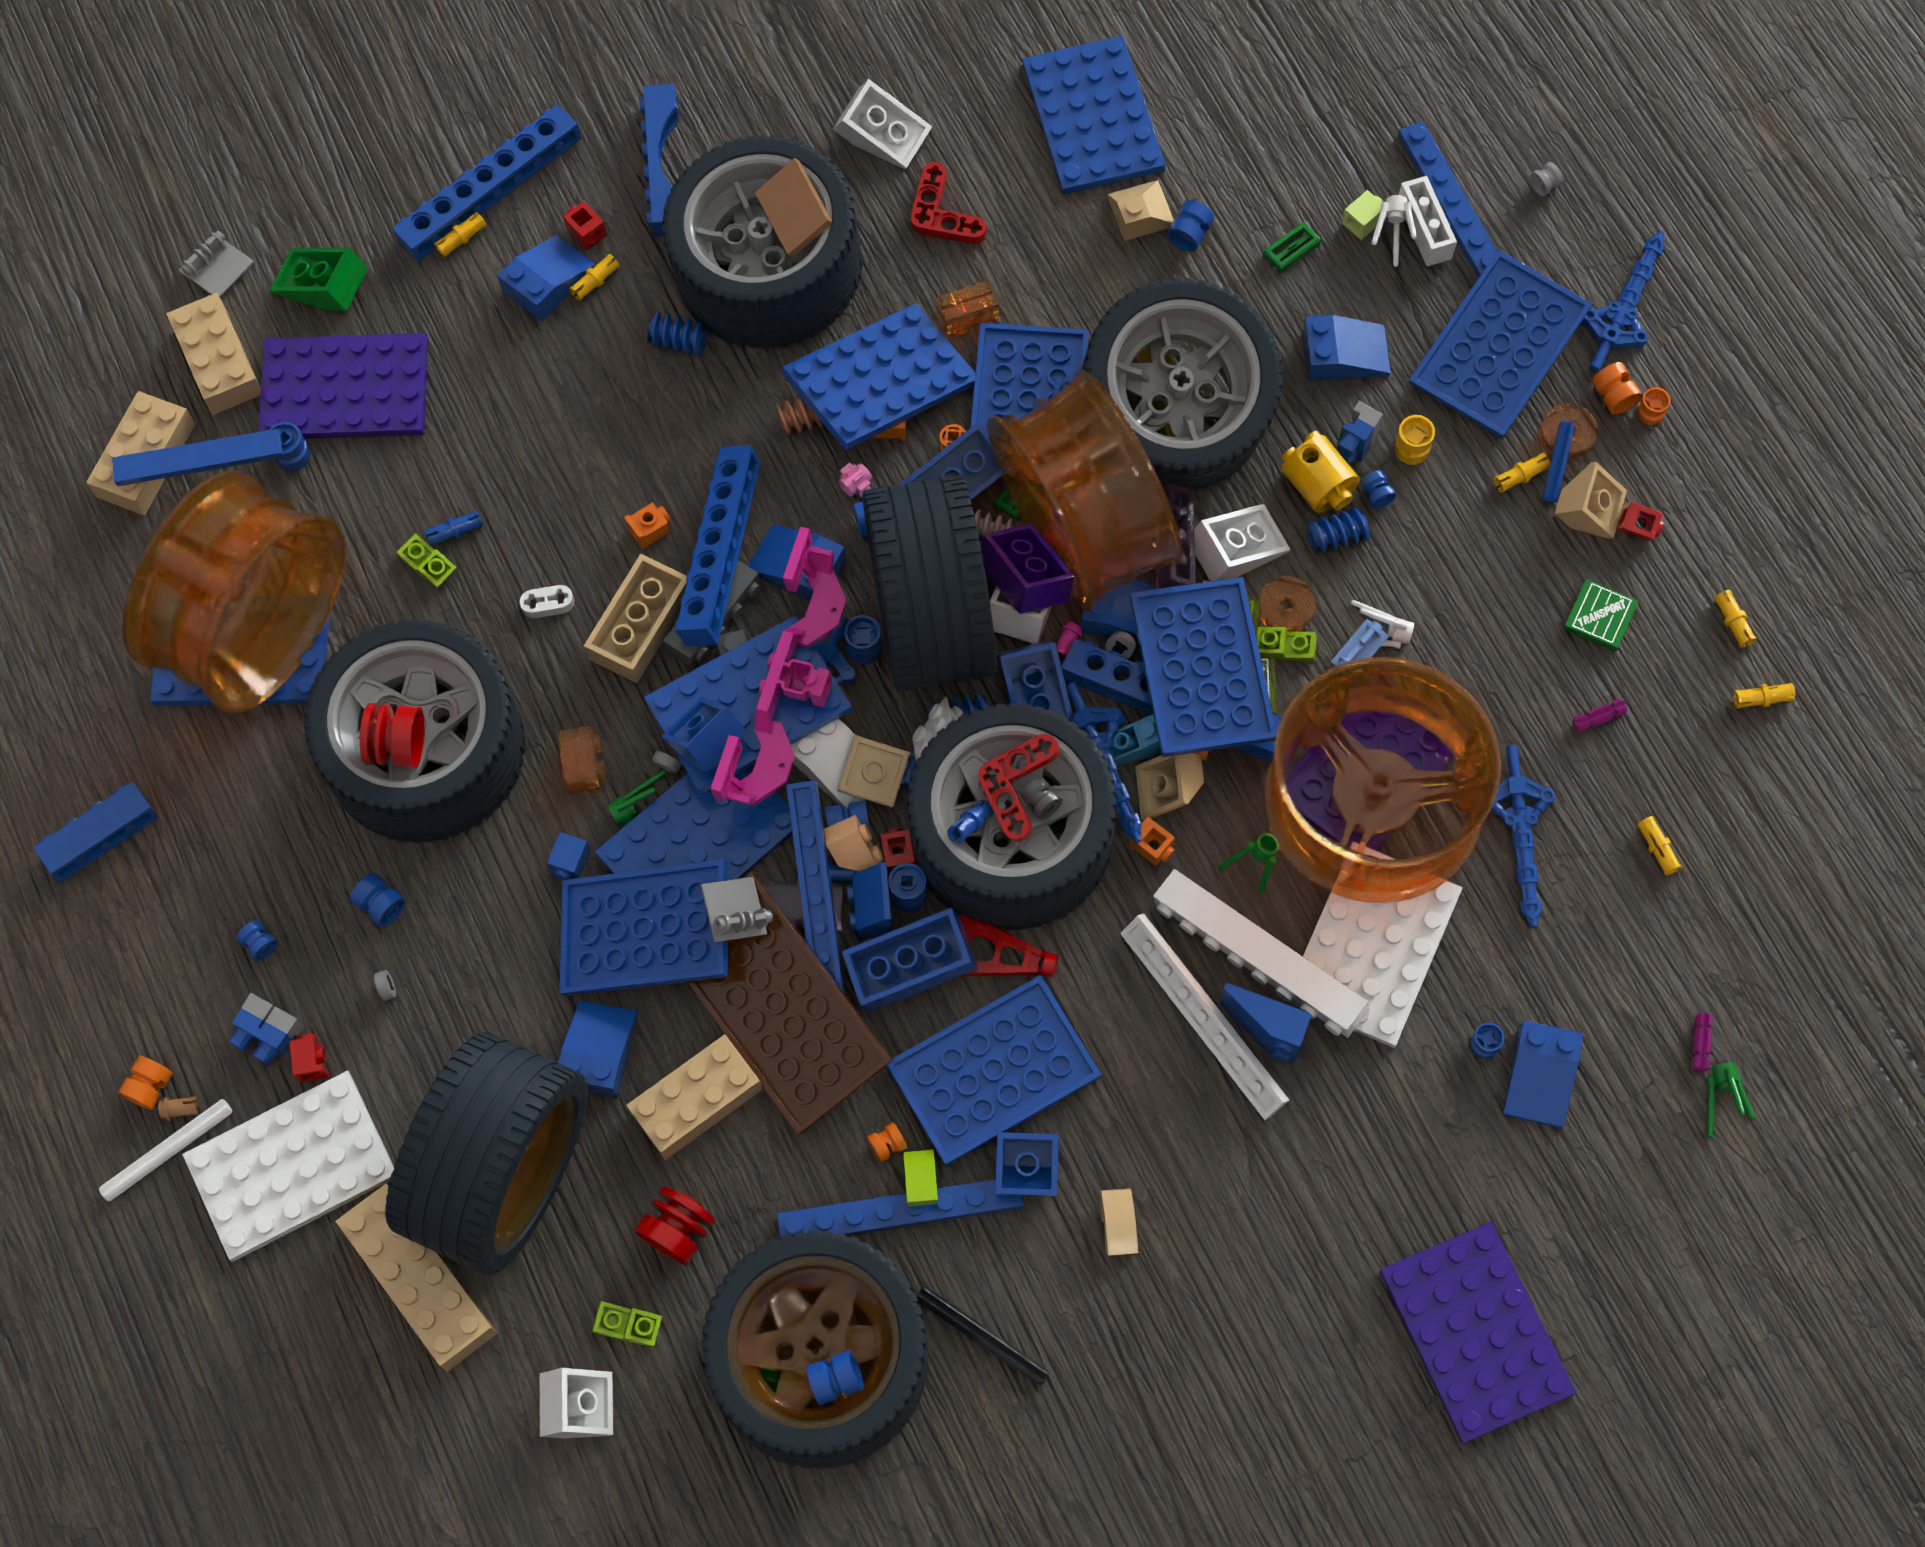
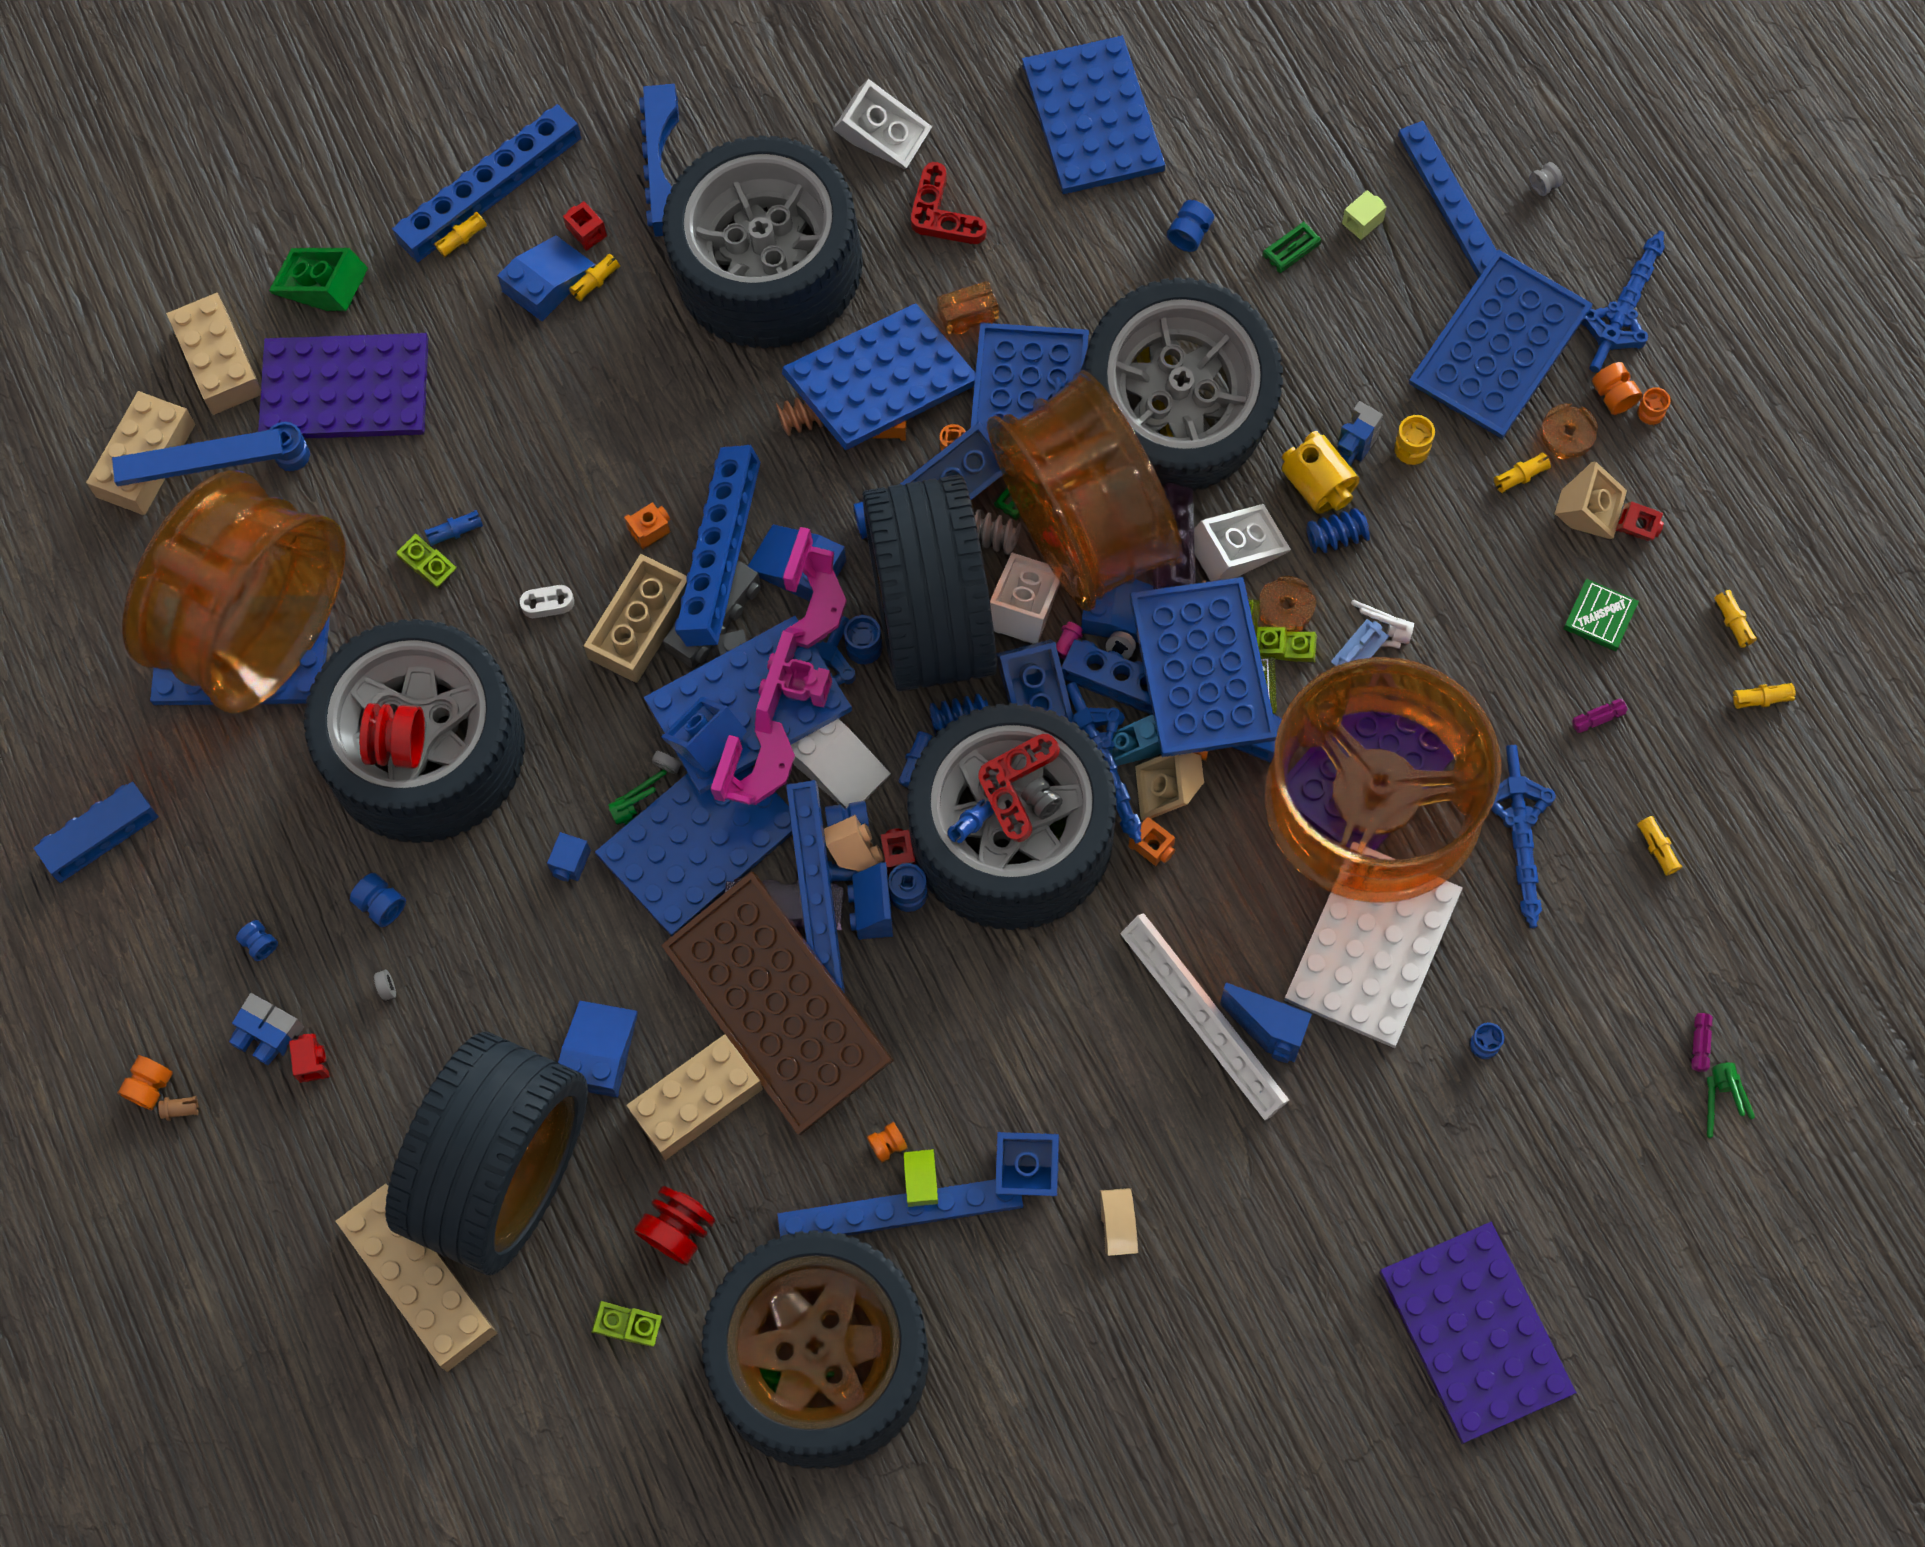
(165, 1150): white axle -> none
(216, 265): light grey hinge -> none
(289, 1166): white plate -> none
(576, 1403): white slope -> none
(580, 760): clear orange brick -> none
(639, 929): blue plate -> none
(677, 335): blue piece -> none
(735, 909): light grey hinge -> none
(793, 207): medium nougat tile -> none
(838, 1376): blue wheel -> none
(855, 479): bright pink gear -> none
(873, 771): tan plate -> none
(910, 960): blue brick -> none
(938, 718): white hinge -> none
(982, 1335): black axle -> none
(993, 1070): blue plate -> none
(1000, 939): red plate -> none
(1026, 568): dark purple brick -> none
(1140, 210): tan slope -> none
(1261, 954): white brick -> none
(1262, 851): green plant -> none
(1344, 348): blue slope -> none
(1378, 489): blue wheel -> none
(1396, 209): white plant -> none
(1432, 229): white brick -> none
(1542, 1073): blue slope -> none
(1558, 461): blue axle -> none

